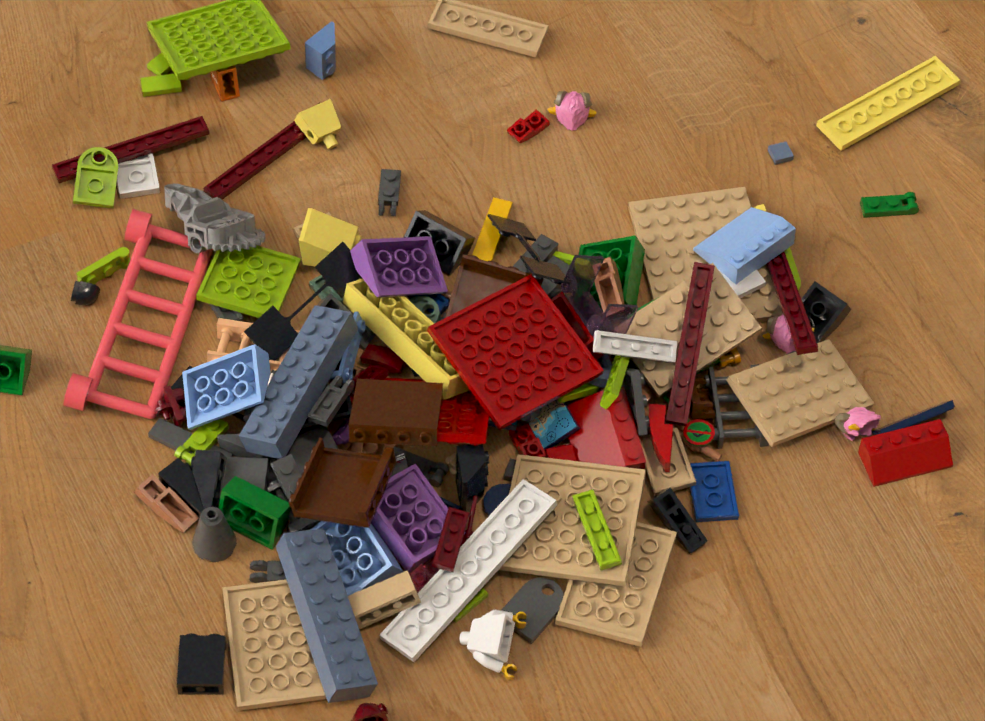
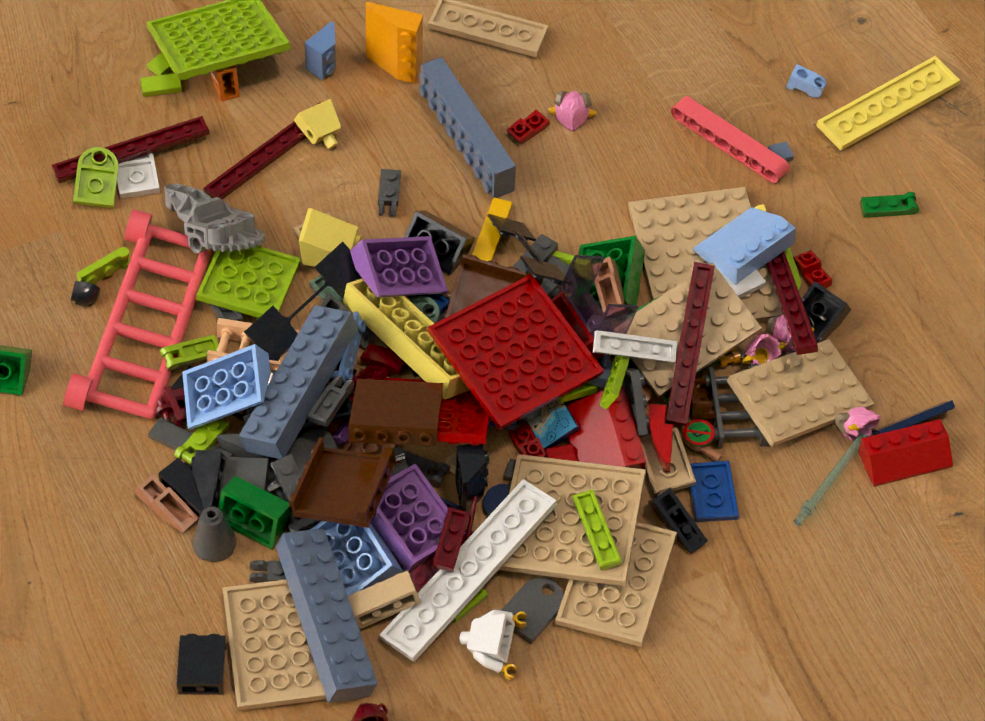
(189, 351): none -> lime plate
(395, 40): none -> light orange slope
(467, 128): none -> sand blue brick
(730, 139): none -> coral beam
(761, 350): none -> bright pink hair
(806, 81): none -> light blue leg
(810, 505): none -> clear light blue bar
(811, 270): none -> red slope

